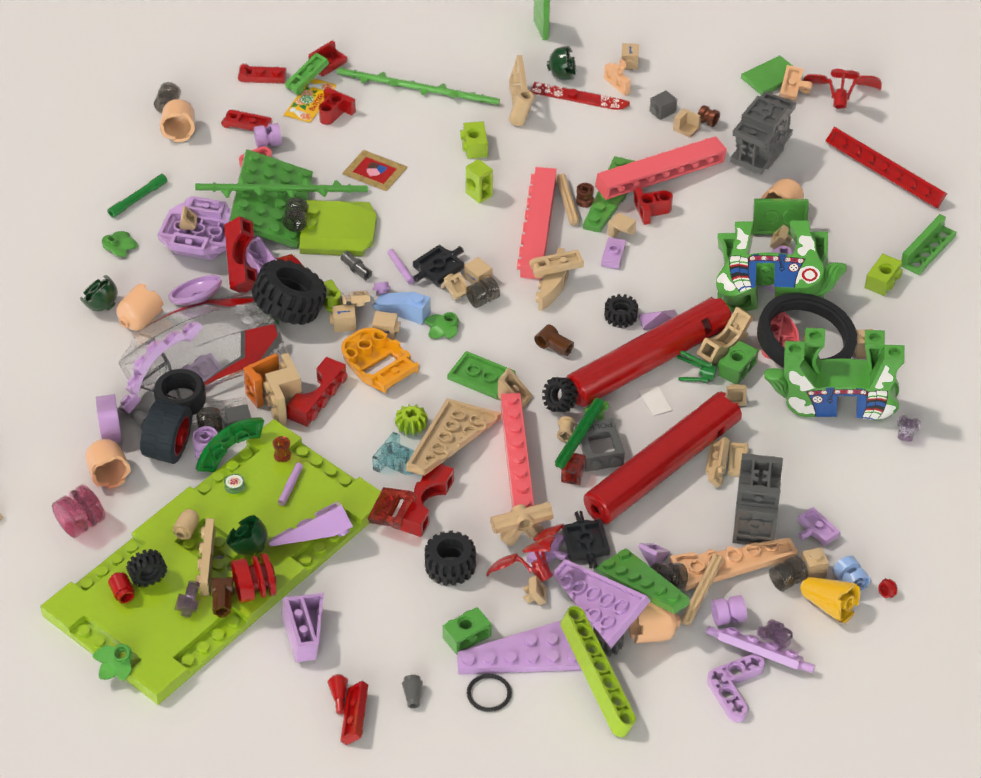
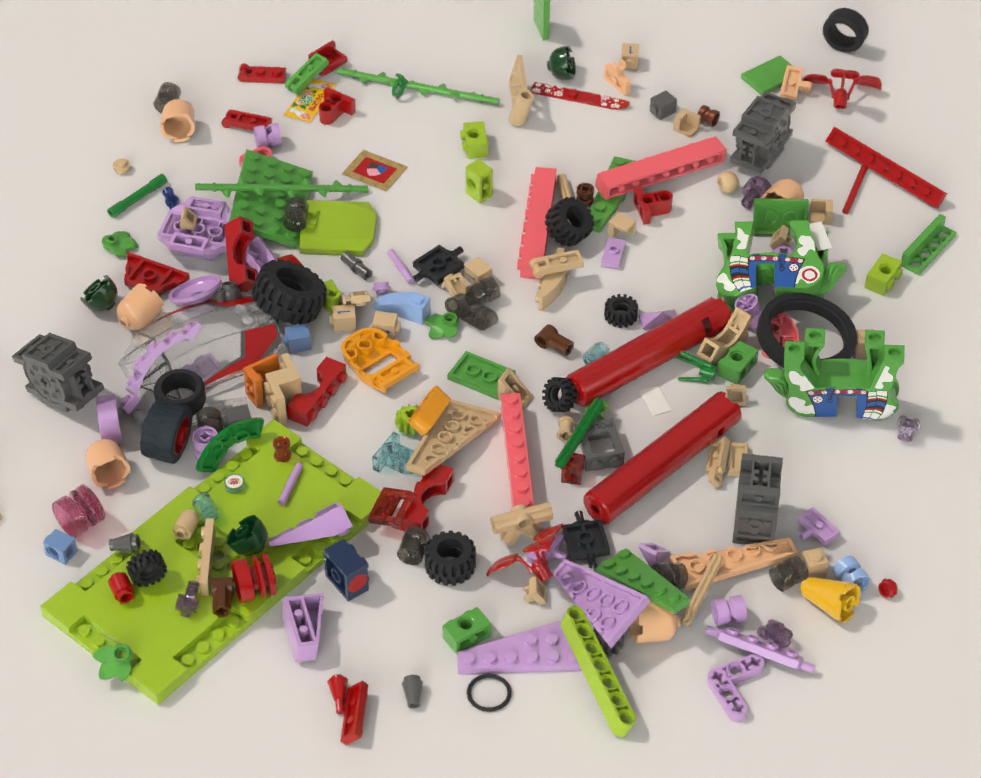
(58, 372): none -> dark grey piece
(60, 546): none -> medium blue brick
(121, 166): none -> tan plate
(125, 543): none -> dark grey cone
(153, 274): none -> red wing
(171, 199): none -> clear blue axle
(205, 506): none -> clear light blue brick
(228, 292): none -> dark grey piece
(297, 338): none -> medium blue brick
(346, 569): none -> dark blue brick
(402, 88): none -> green piece
(413, 546): none -> clear smoke wheel
(429, 410): none -> light orange beam
(471, 311): none -> clear smoke beam
(560, 227): none -> black tyre
(595, 352): none -> clear light blue brick
(728, 182): none -> tan piece
(750, 304): none -> lavender wheel
(753, 189): none -> clear purple piece
(820, 236): none -> white sticker
(821, 211): none -> tan panel
(839, 40): none -> black tyre
(855, 188): none -> red bar

